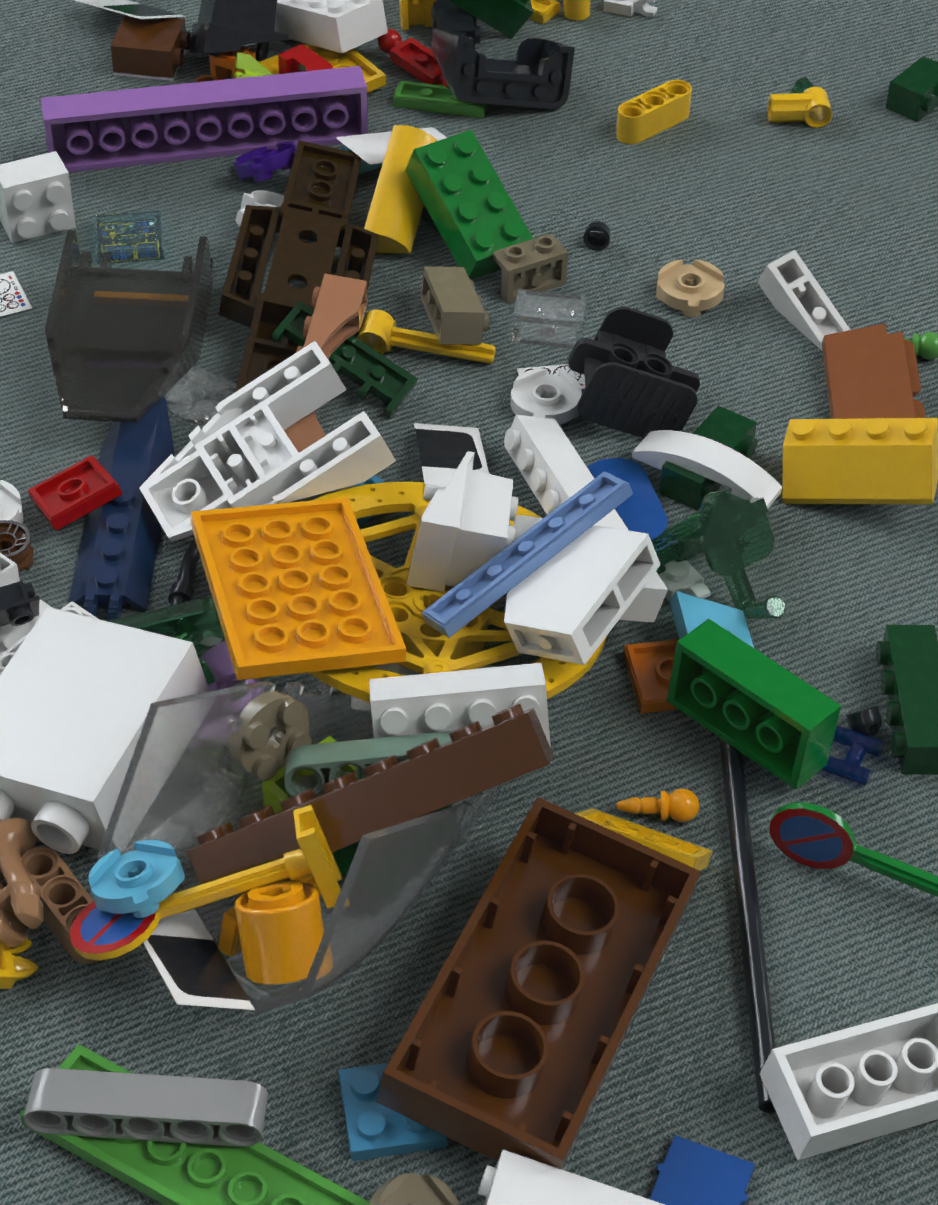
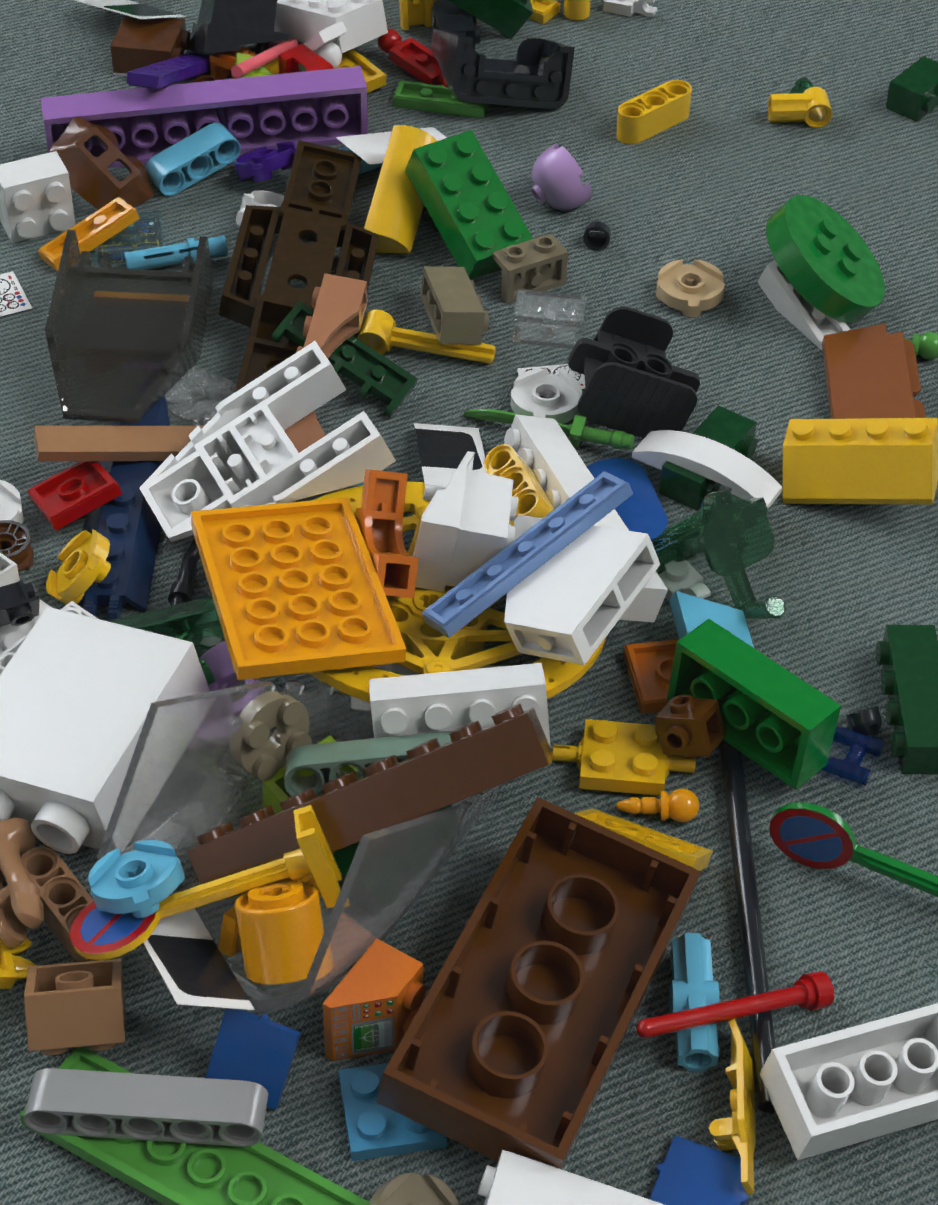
(75, 1006): none -> medium nougat brick
(82, 565): none -> yellow plate
(90, 174): none -> reddish brown piece
(92, 230): none -> light orange tile
(110, 442): none -> medium nougat tile
(169, 71): none -> dark purple tile
(173, 254): none -> medium azure pin
(193, 159): none -> medium azure beam
(254, 1051): none -> blue piece
(263, 58): none -> coral piece
(324, 45): none -> white tile
(373, 1003): none -> orange slope
(382, 530): none -> orange arch
(506, 463): none -> yellow beam
(559, 180): none -> lavender cylinder
(576, 431): none -> bright green sword
(622, 758): none -> yellow plate
(690, 726): none -> reddish brown brick
(690, 989): none -> medium azure piece
(740, 1129): none -> yellow piece
(810, 992): none -> red piece
(825, 259): none -> green brick

